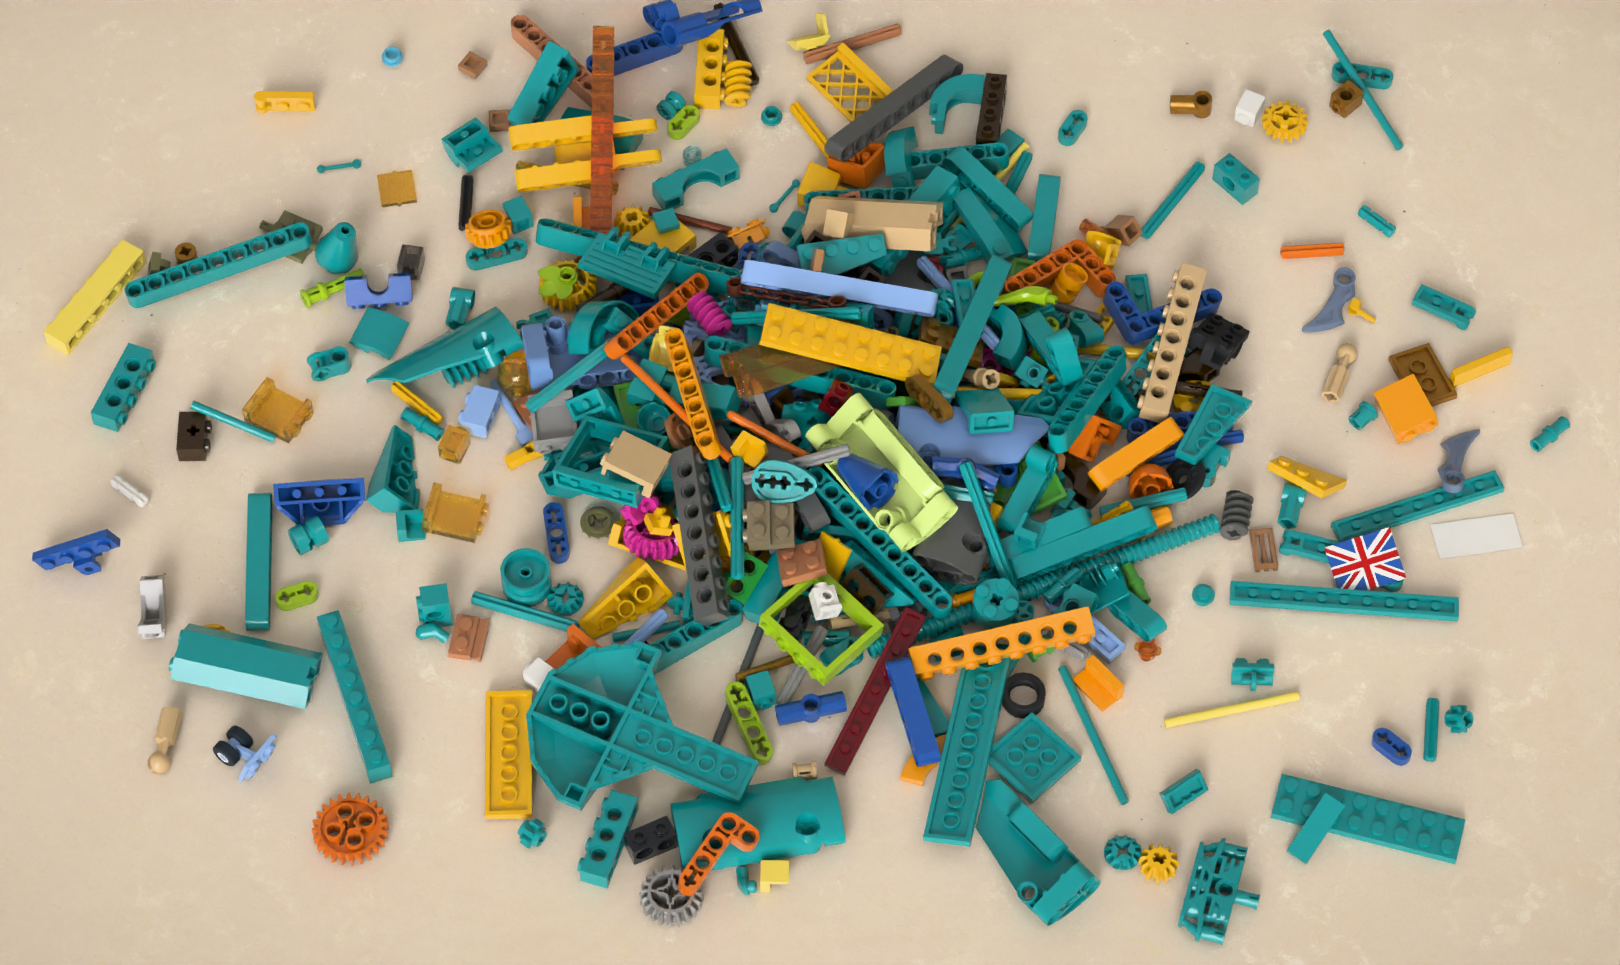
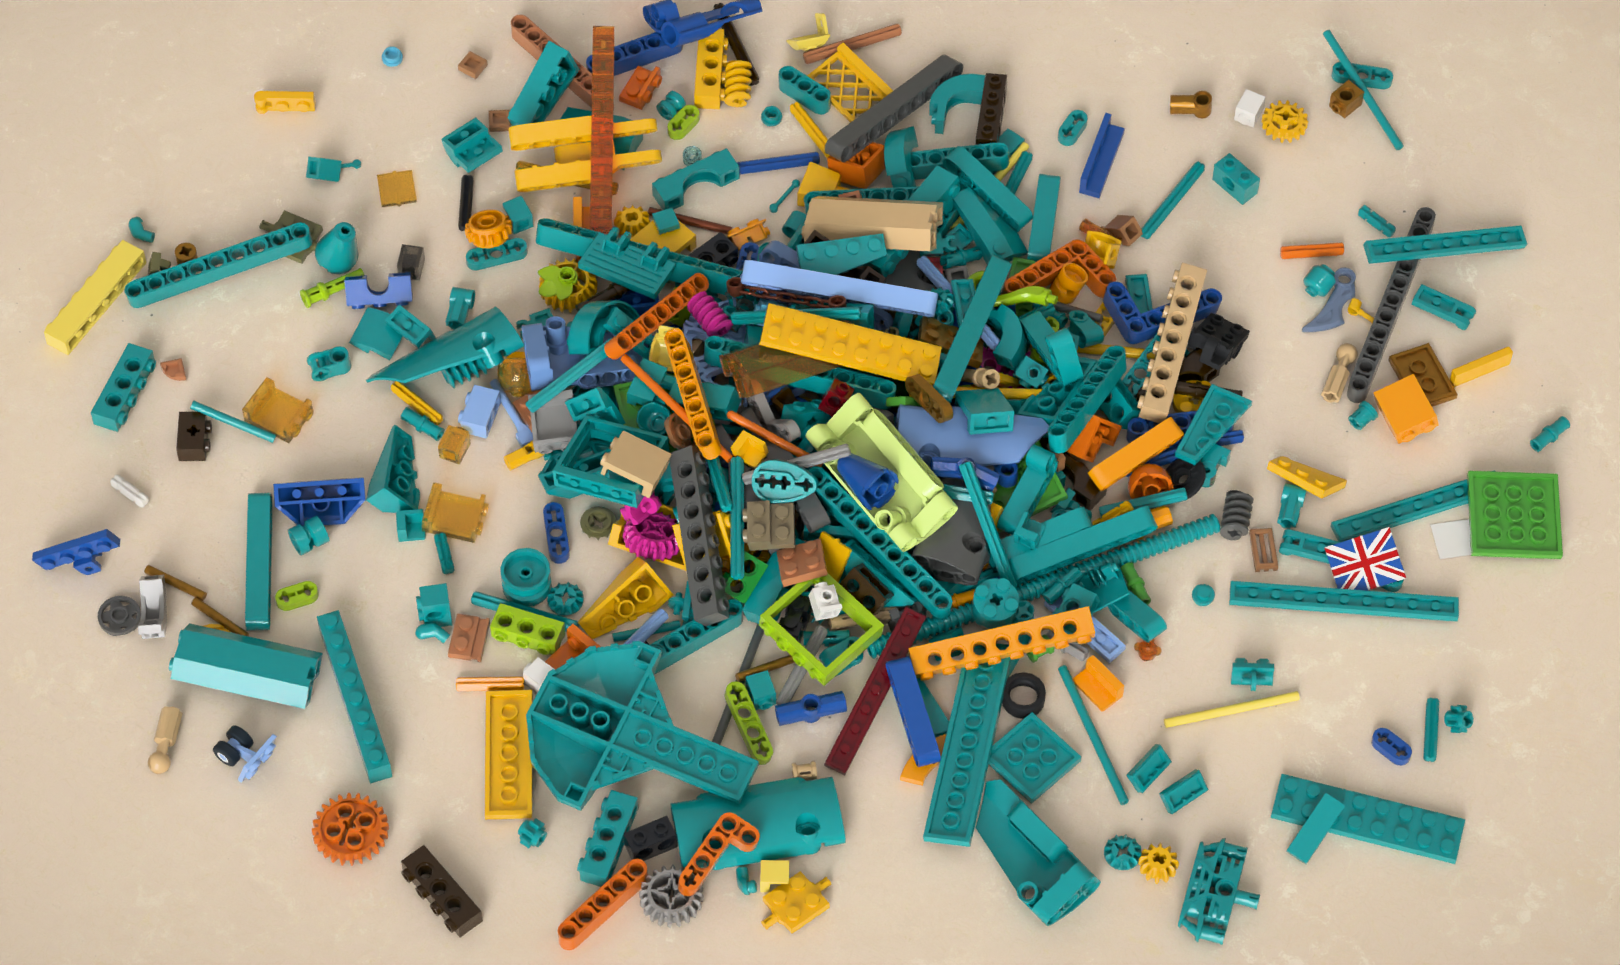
(119, 616): none -> dark grey wheel
(138, 232): none -> teal arm
(174, 369): none -> nougat tile
(179, 584): none -> pearl gold bar
(219, 618): none -> pearl gold bar
(323, 169): none -> teal panel
(409, 326): none -> teal panel
(423, 862): none -> dark brown brick
(444, 553): none -> teal axle
(489, 683): none -> light orange axle
(523, 620): none -> lime brick
(600, 914): none -> orange beam
(641, 87): none -> orange bracket
(658, 522): yellow tile -> none
(778, 162): none -> blue axle
(796, 902): none -> yellow plate
(804, 90): none -> teal beam
(816, 260): medium nougat tile -> none
(838, 224): tan brick -> none
(1101, 158): none -> blue fence
(1149, 768): none -> teal plate
(1319, 280): none -> teal head
(1421, 225): none -> dark grey beam
(1445, 244): none -> teal plate
(1455, 449): sand blue piece -> none
(1514, 514): none -> bright green plate

